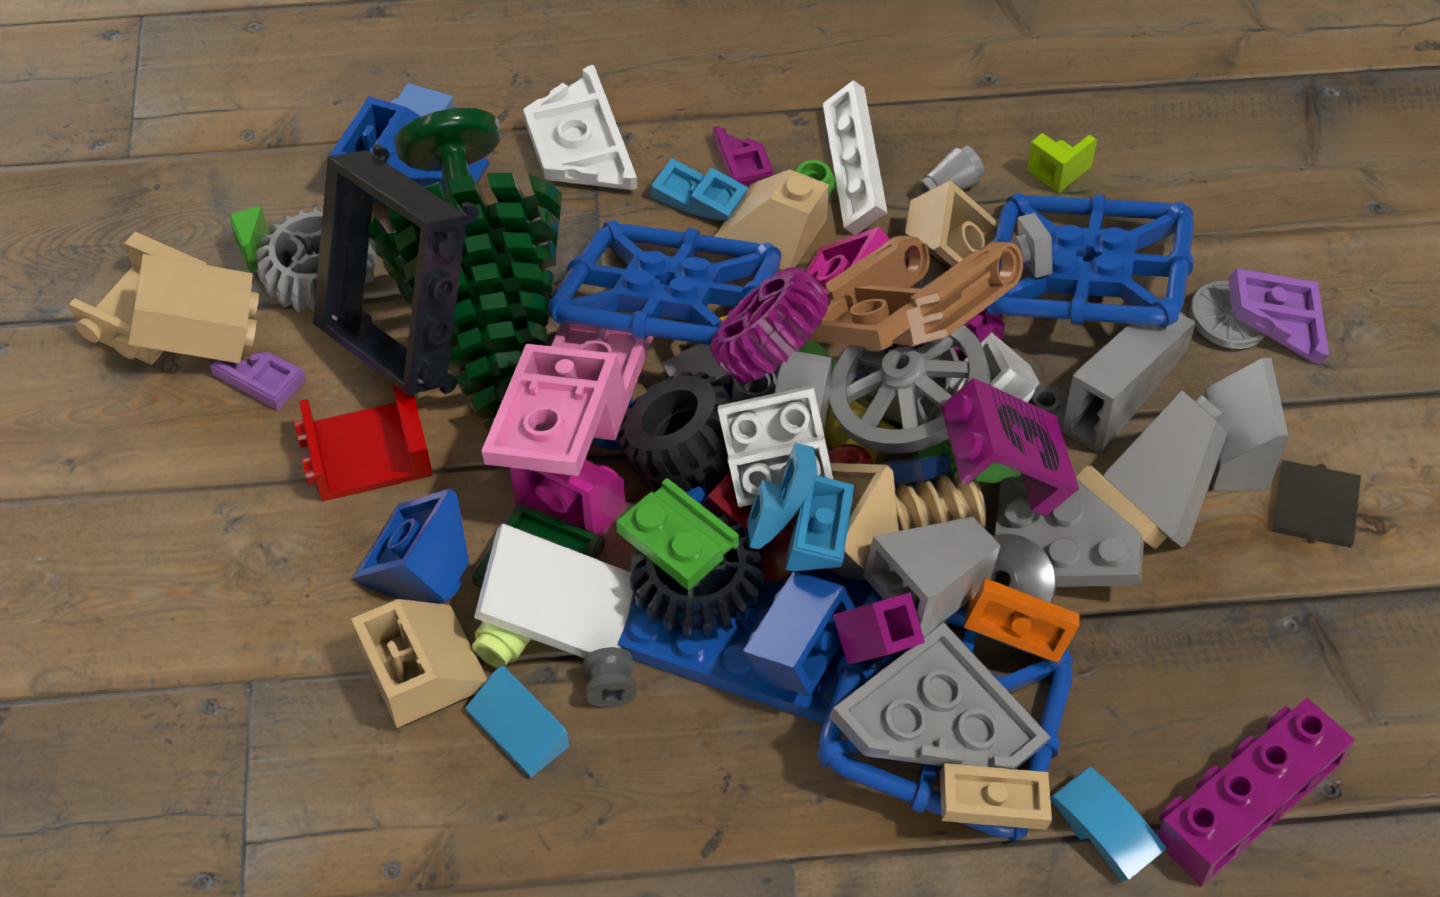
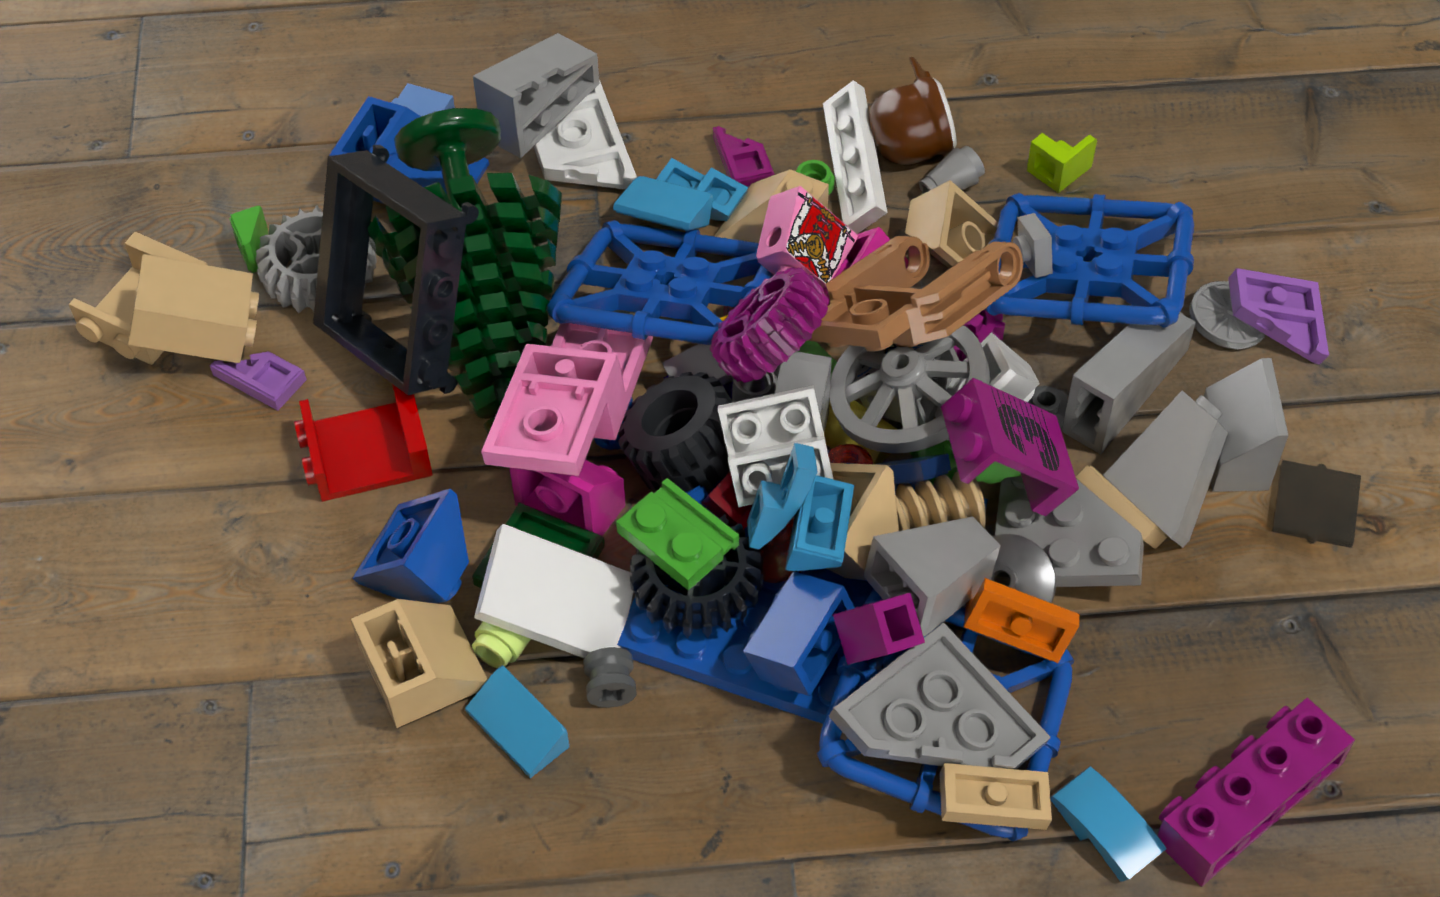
(536, 89): none -> light grey wedge
(665, 204): none -> dark azure slope
(803, 236): none -> torso
(913, 121): none -> reddish brown piece

